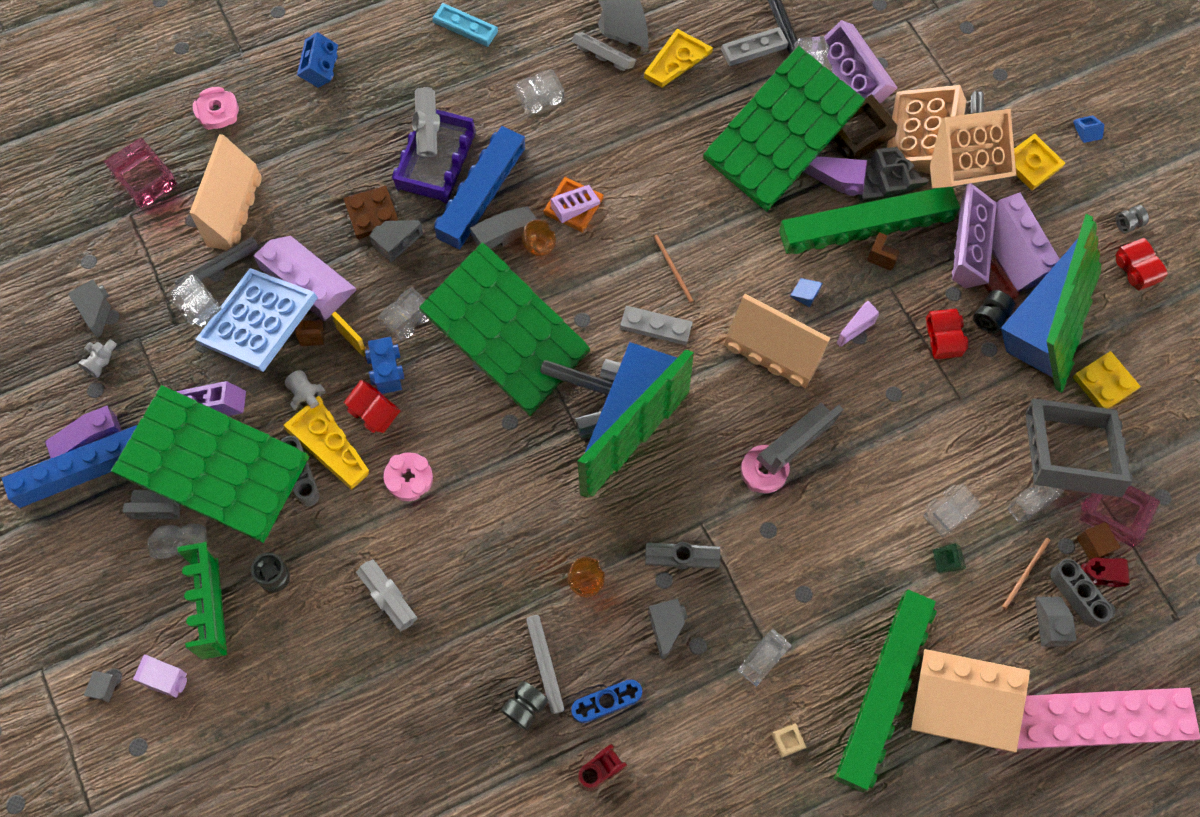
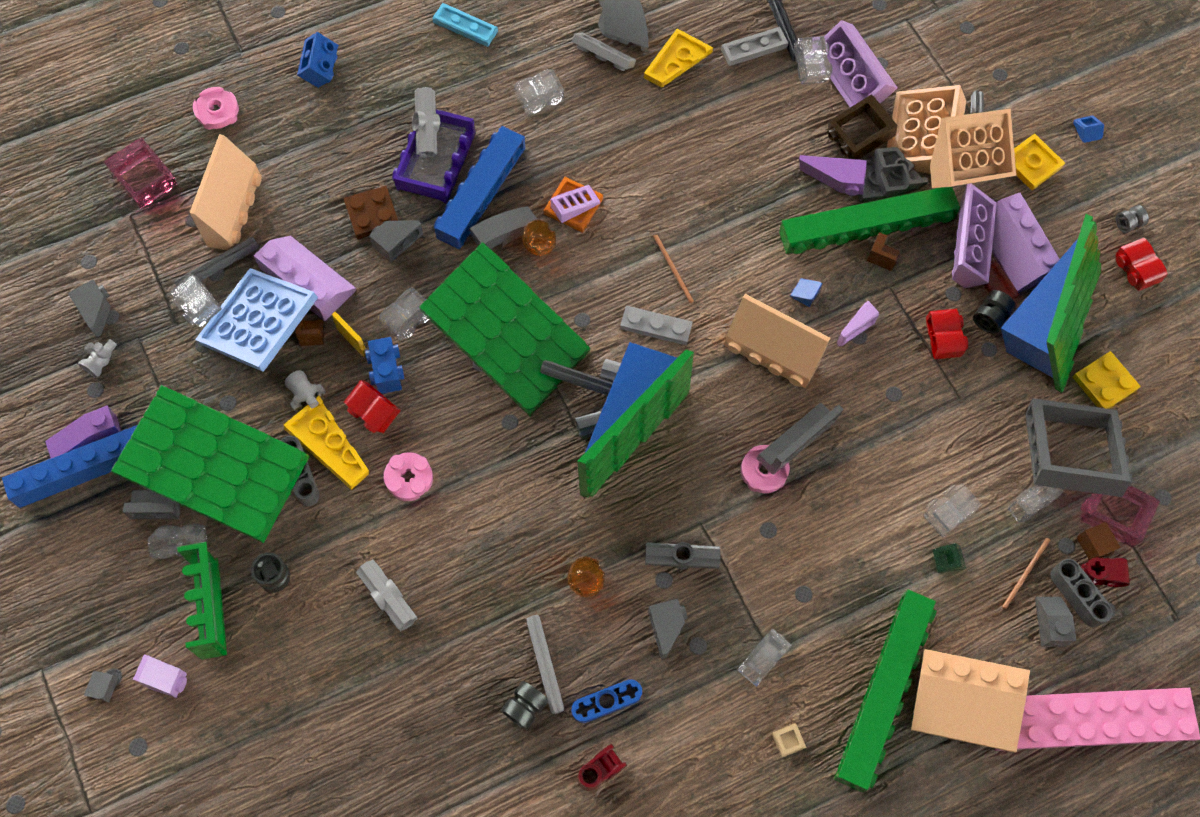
(219, 396): medium lavender slope -> none
(783, 128): green piece -> none

